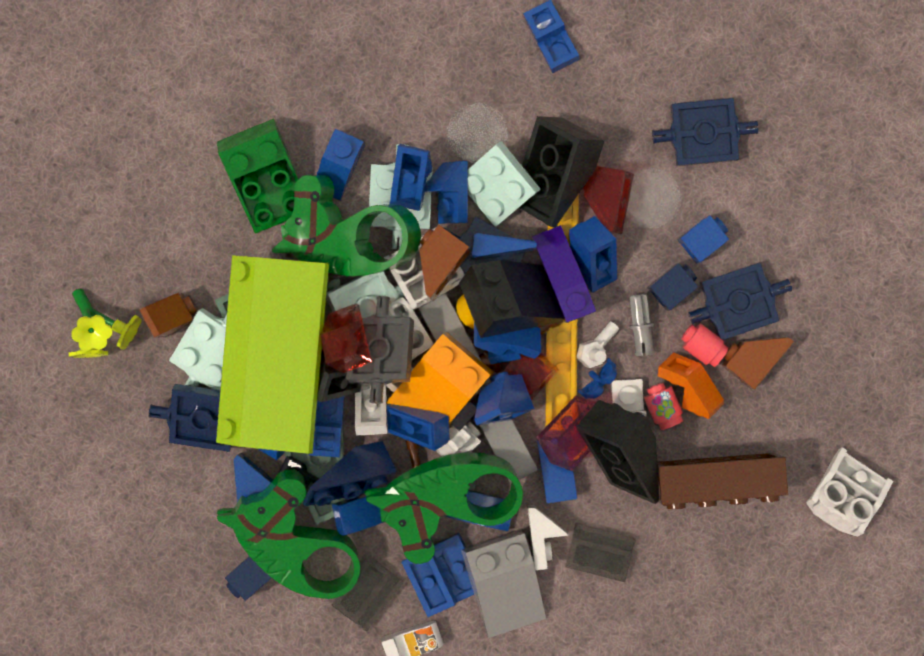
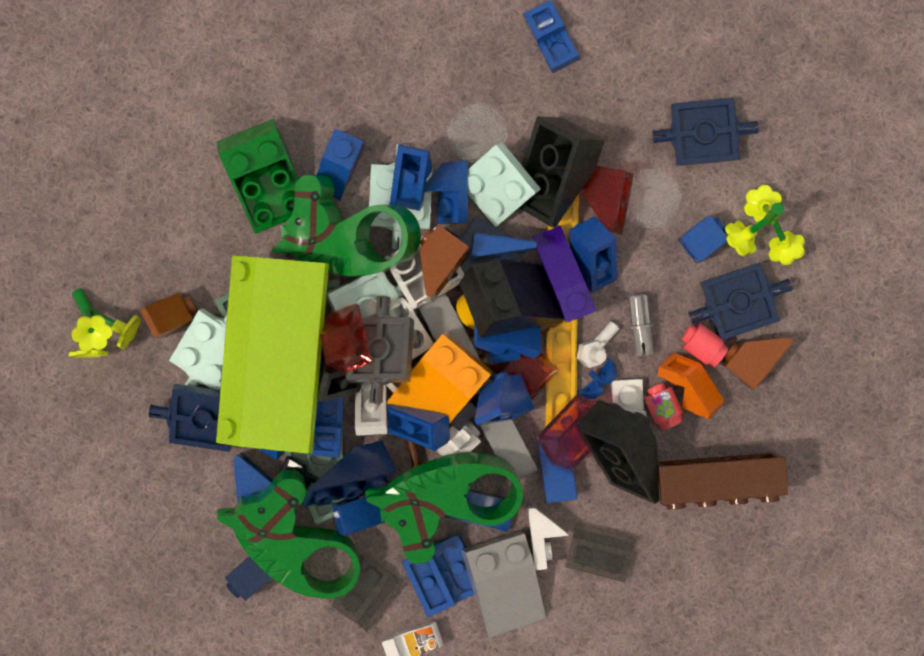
(673, 286): dark blue brick -> none
(765, 209): none -> neon yellow plant
(848, 494): white slope -> none

